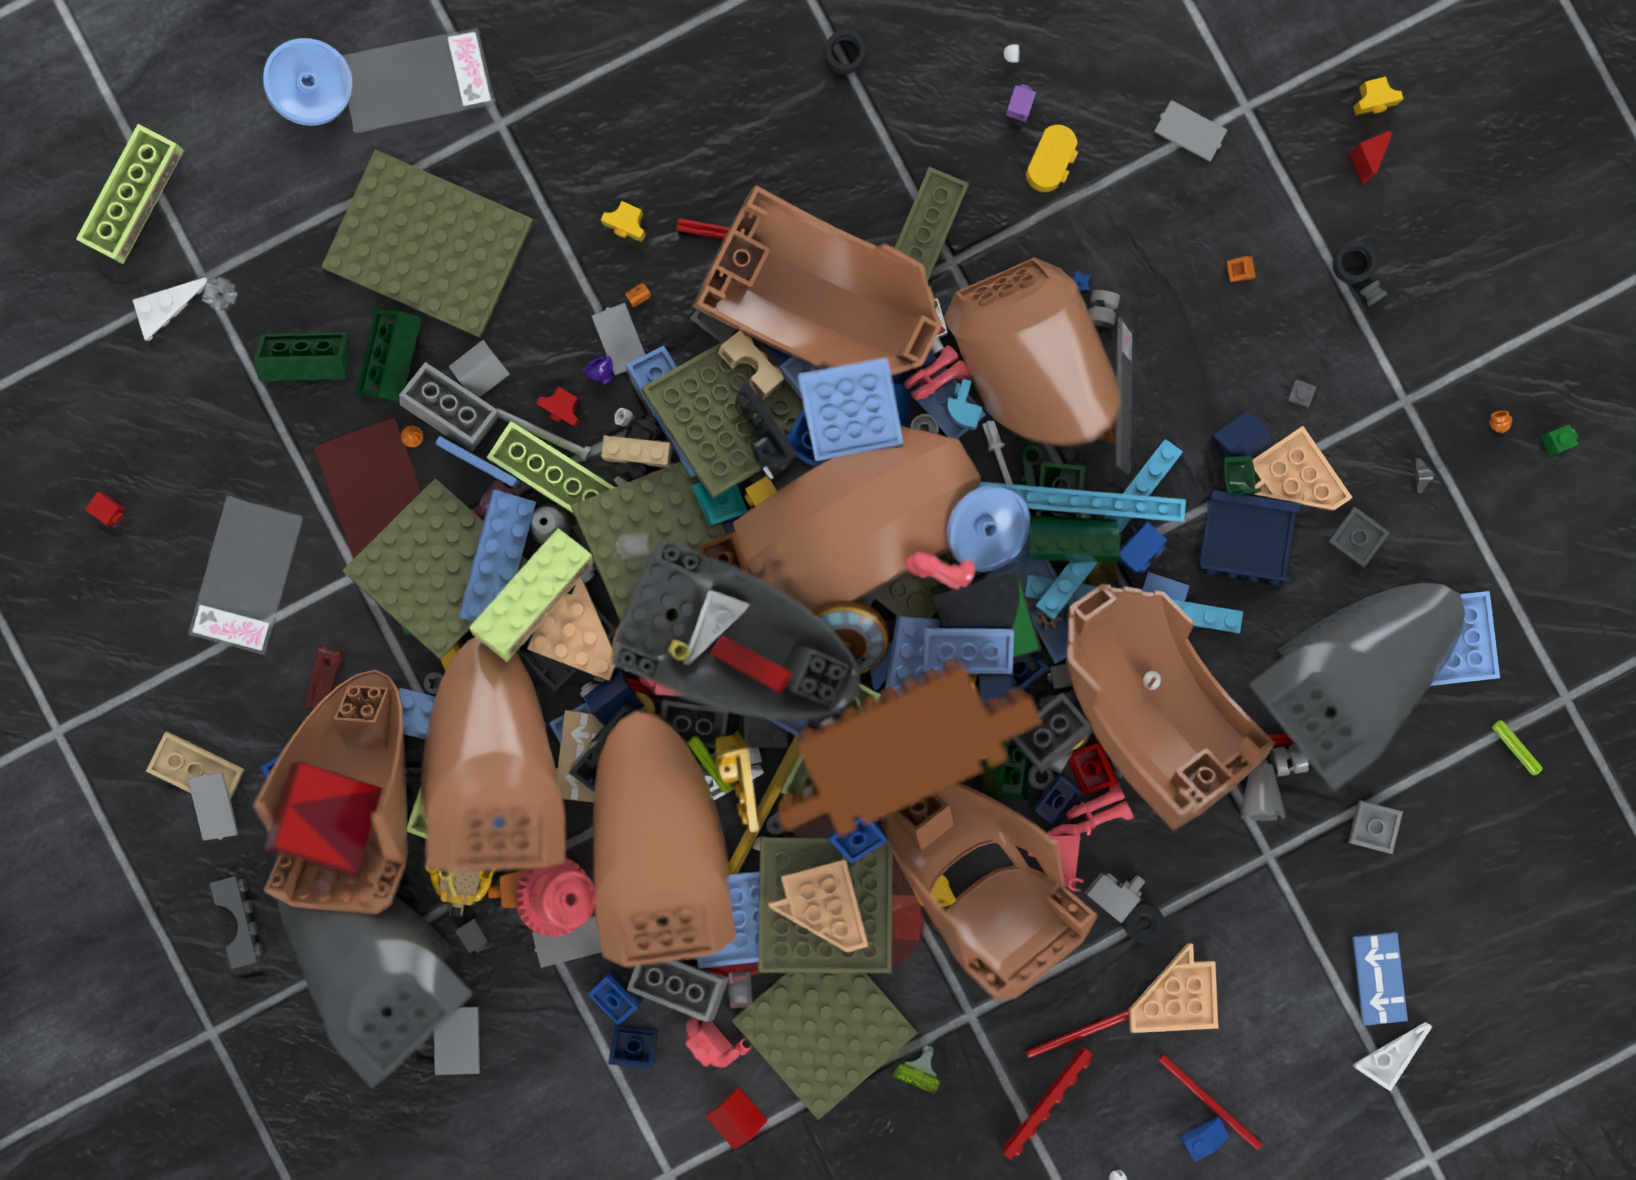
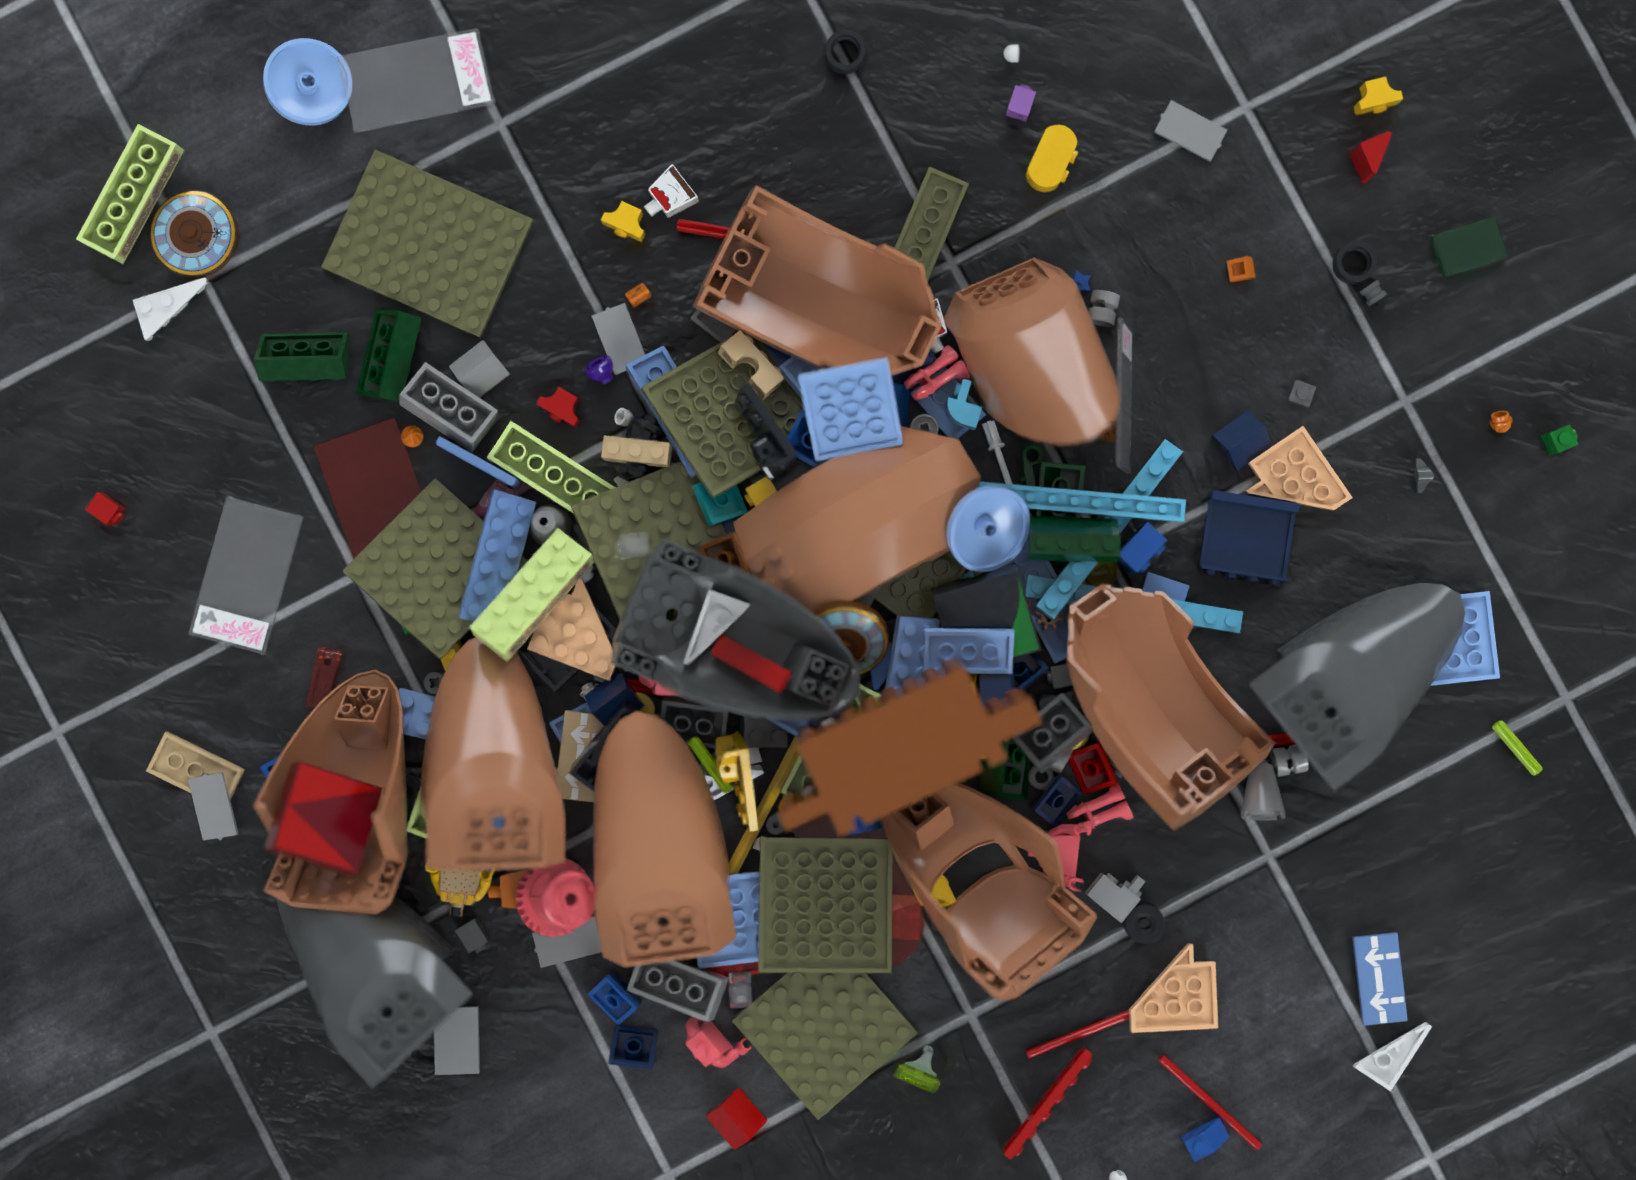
(194, 234): none -> dish
(221, 285): clear brick -> none
(232, 895): dark grey arch -> none
(449, 881): light yellow hand -> none
(583, 452): light grey bar -> none
(670, 194): none -> white torso
(683, 652): light yellow hose -> none
(824, 904): light nougat wing -> none
(859, 841): blue slope -> none
(952, 576): coral piece -> none
(1147, 678): white hinge -> none
(1239, 475): dark green piece -> none
(1358, 537): dark grey plate -> none
(1375, 827): light grey plate -> none
(1469, 247): none -> clear green tile

